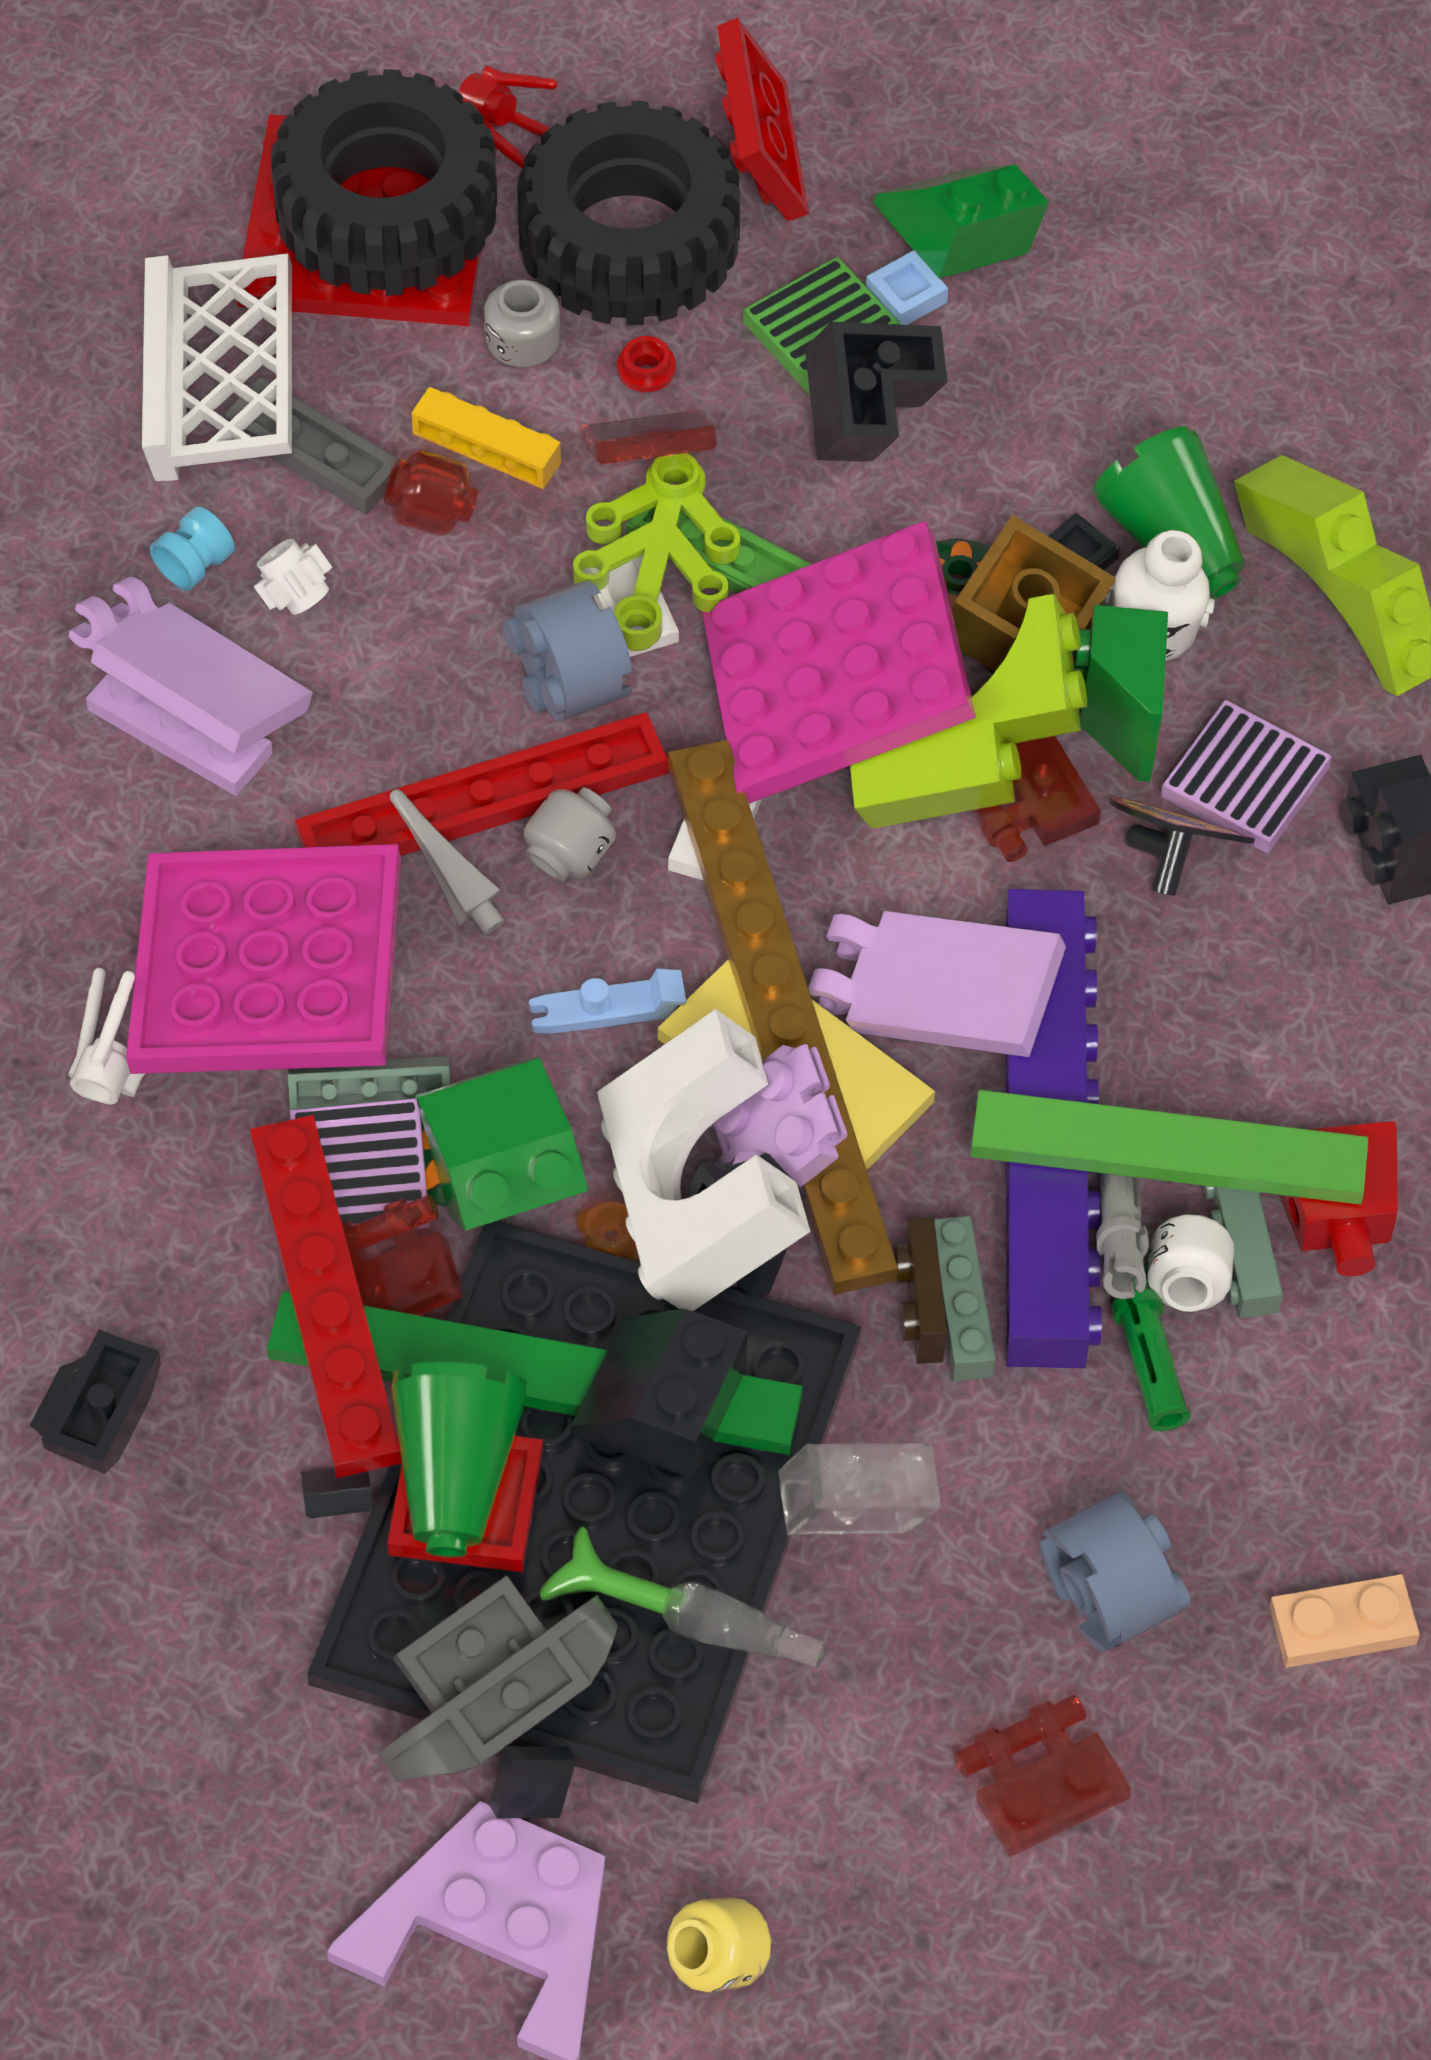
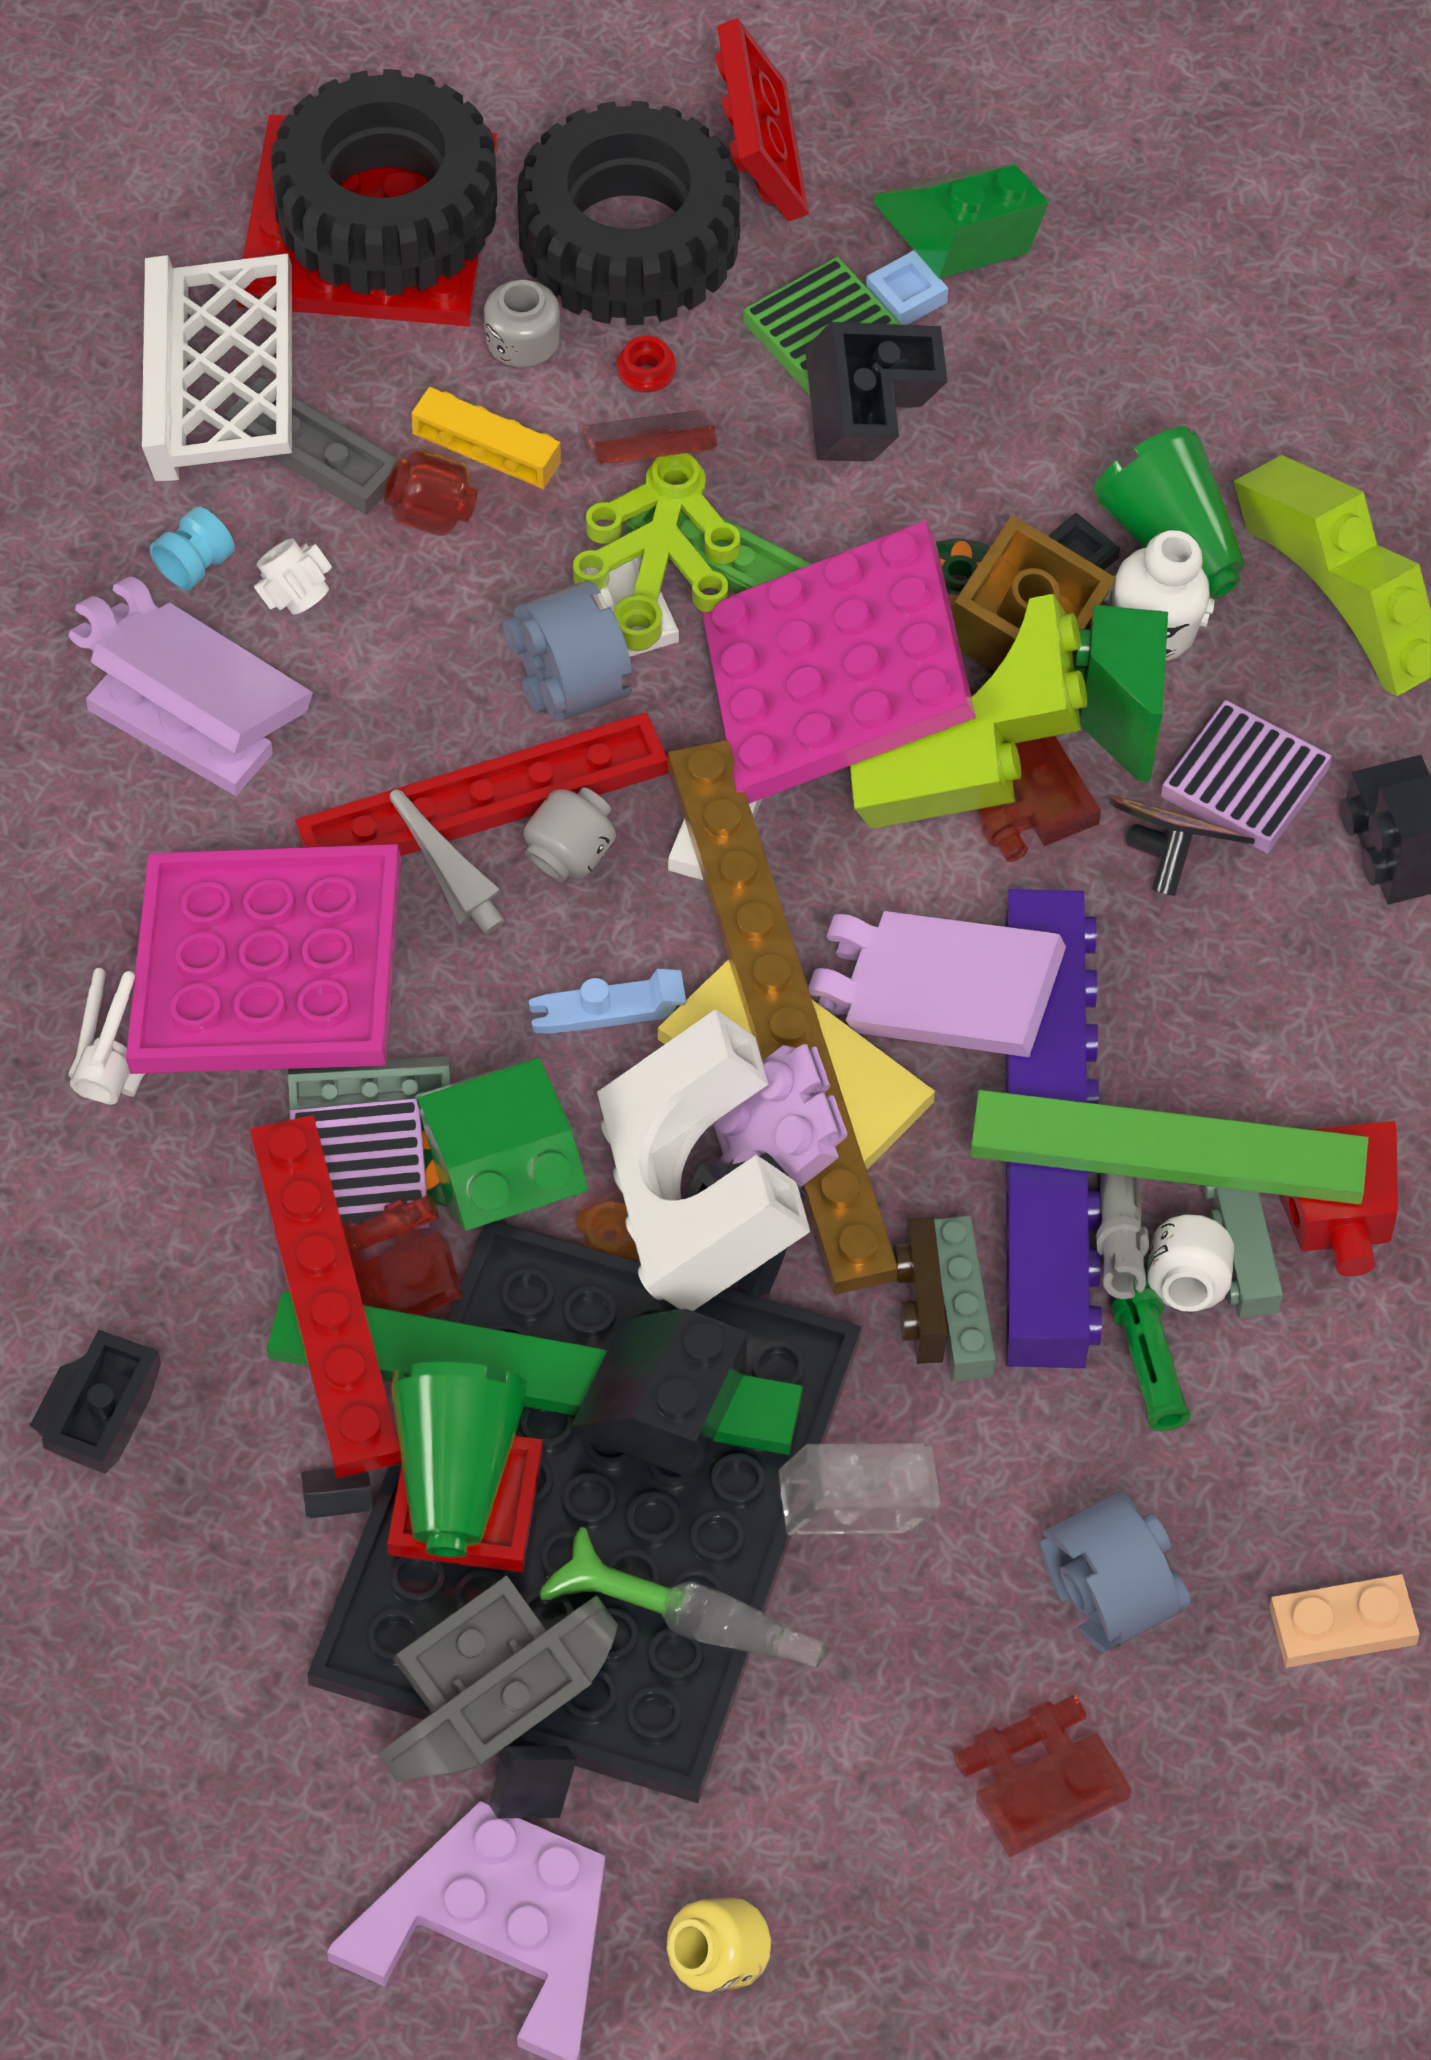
(497, 105): red plant -> none

